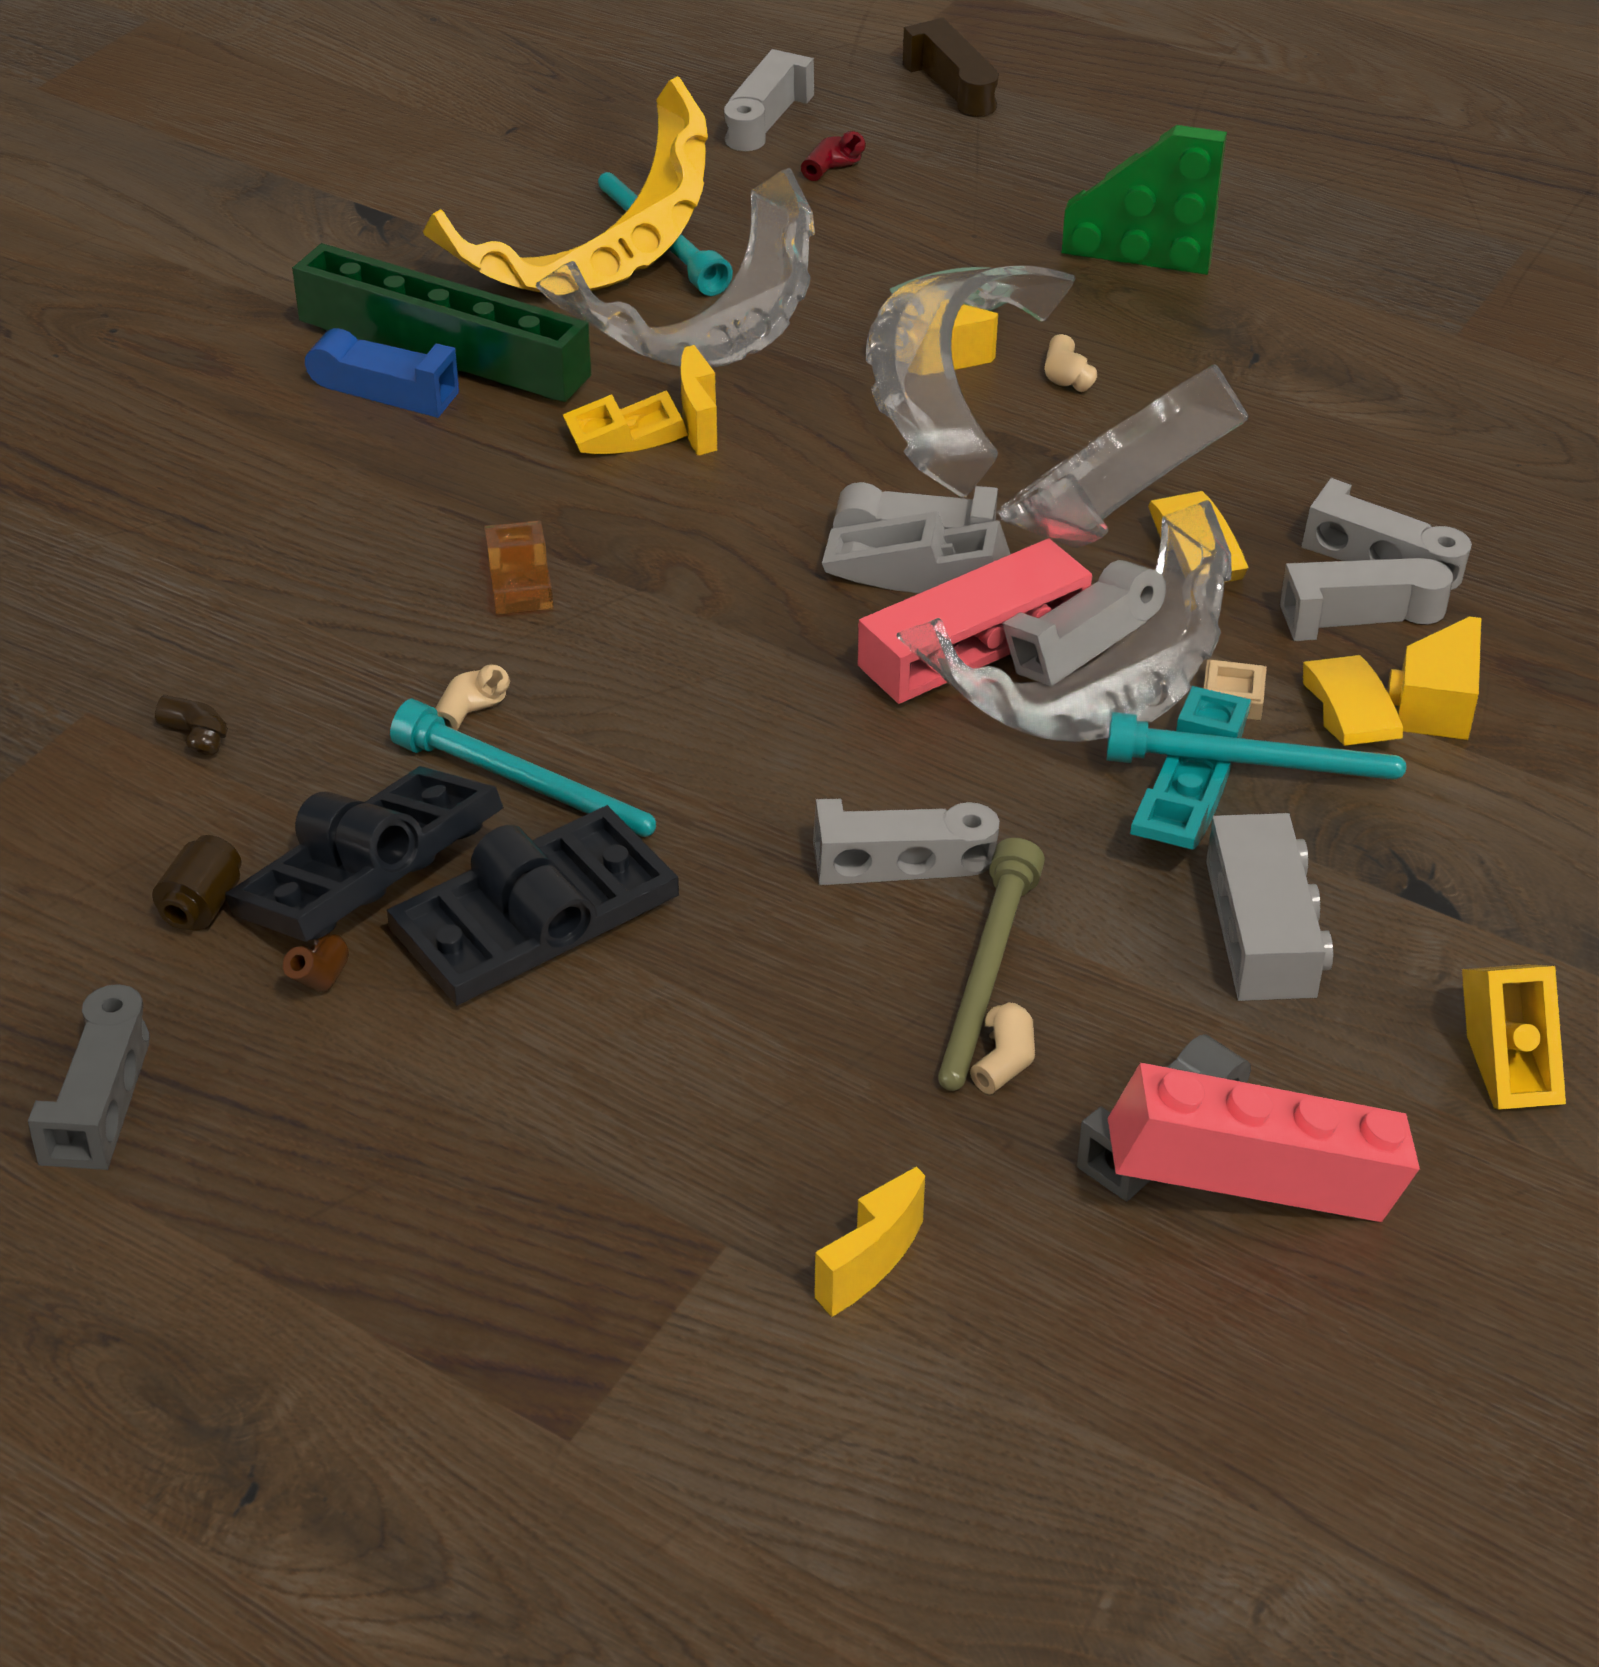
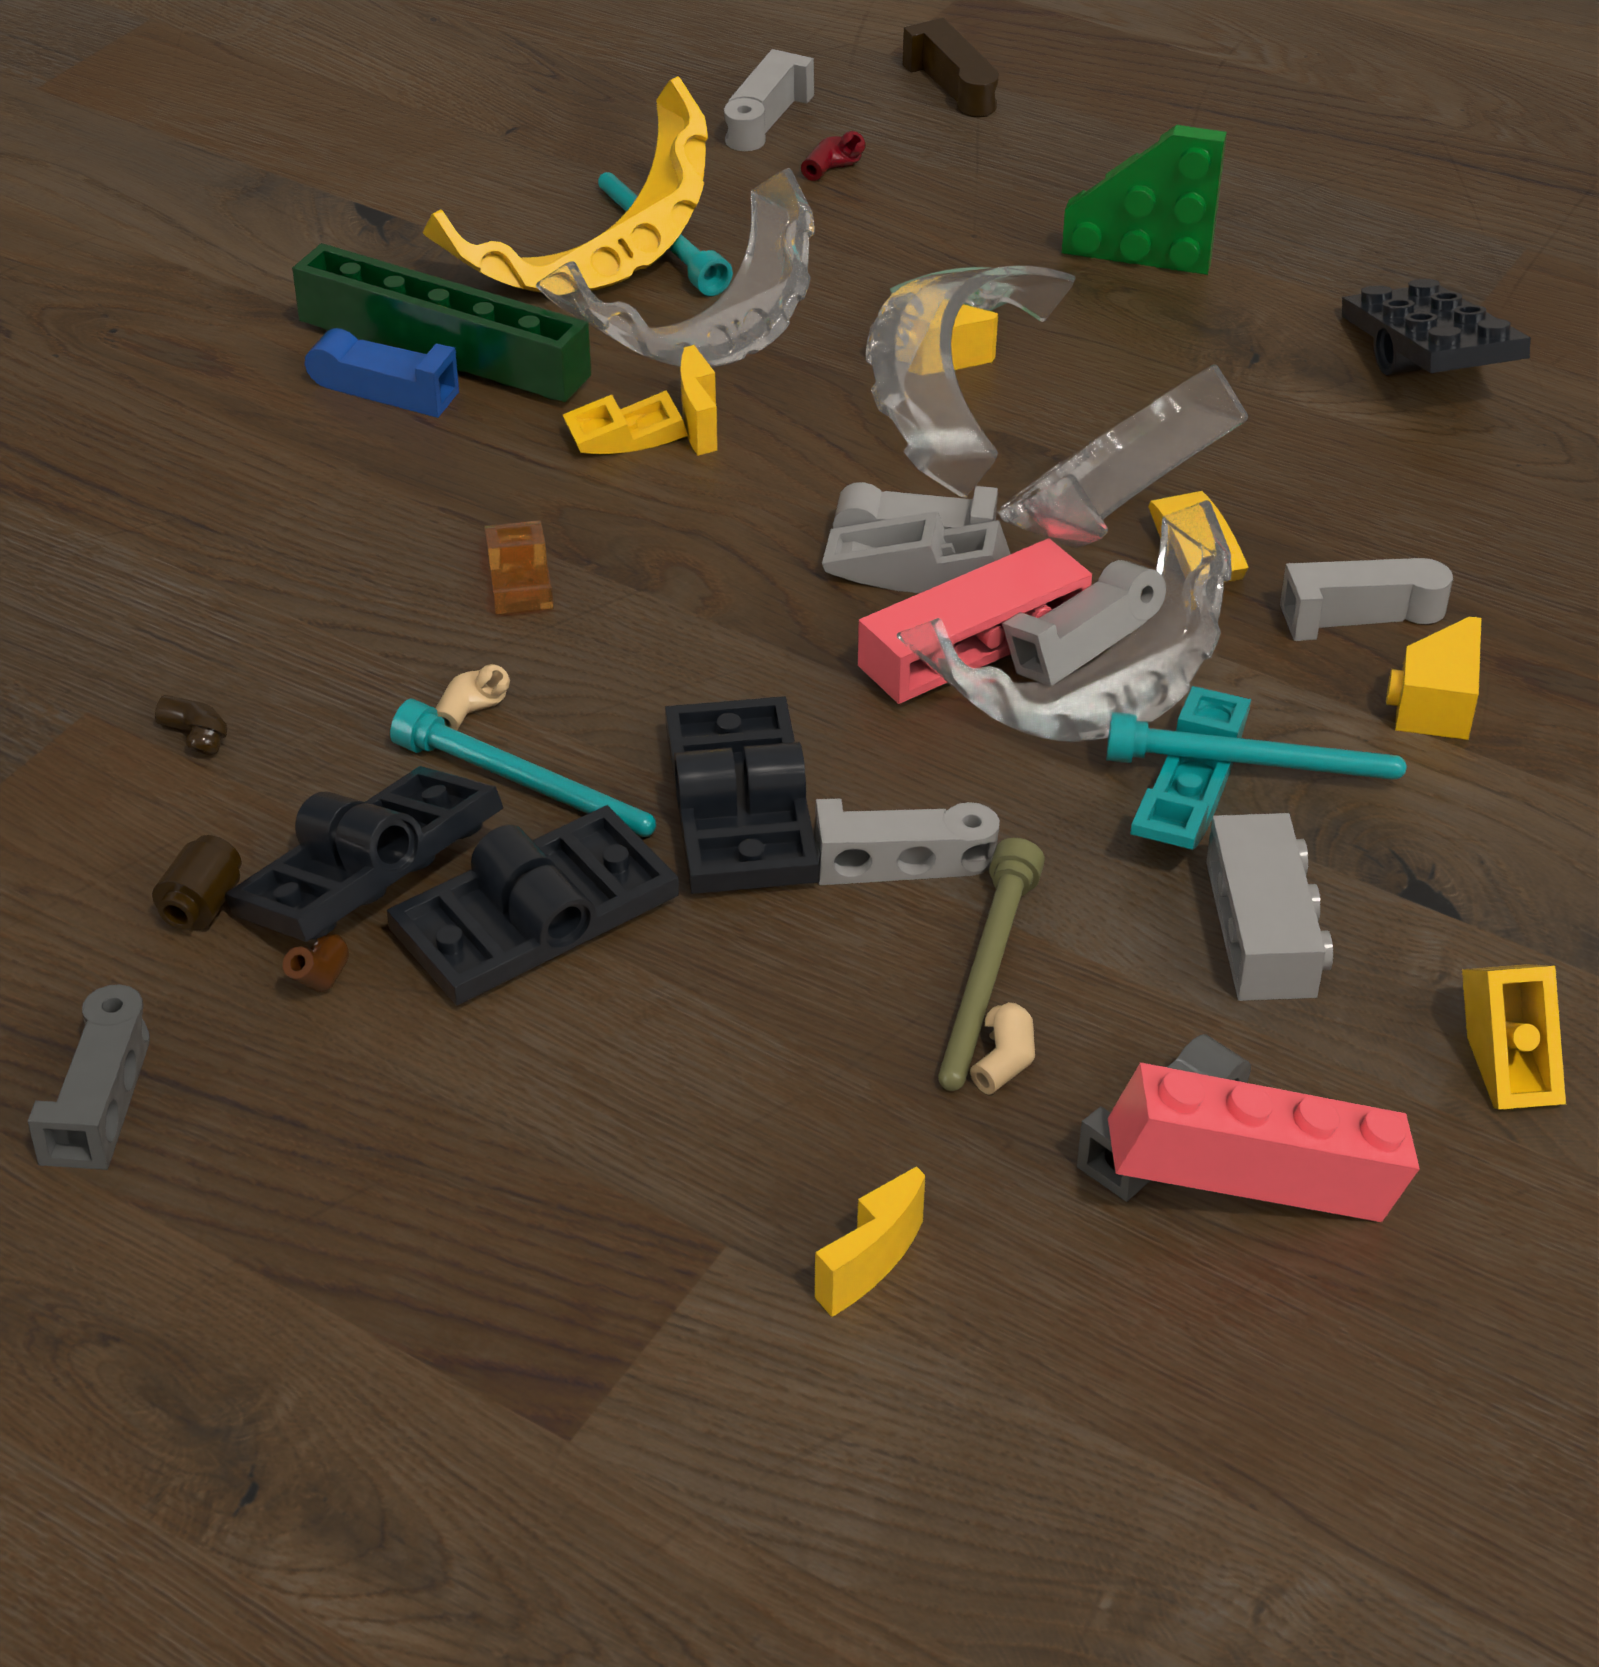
(741, 795): none -> black plate
(1067, 367): tan arm -> none
(1238, 680): tan tile -> none
(1353, 700): yellow slope -> none
(1364, 531): light grey leg -> none
(1431, 329): none -> black plate

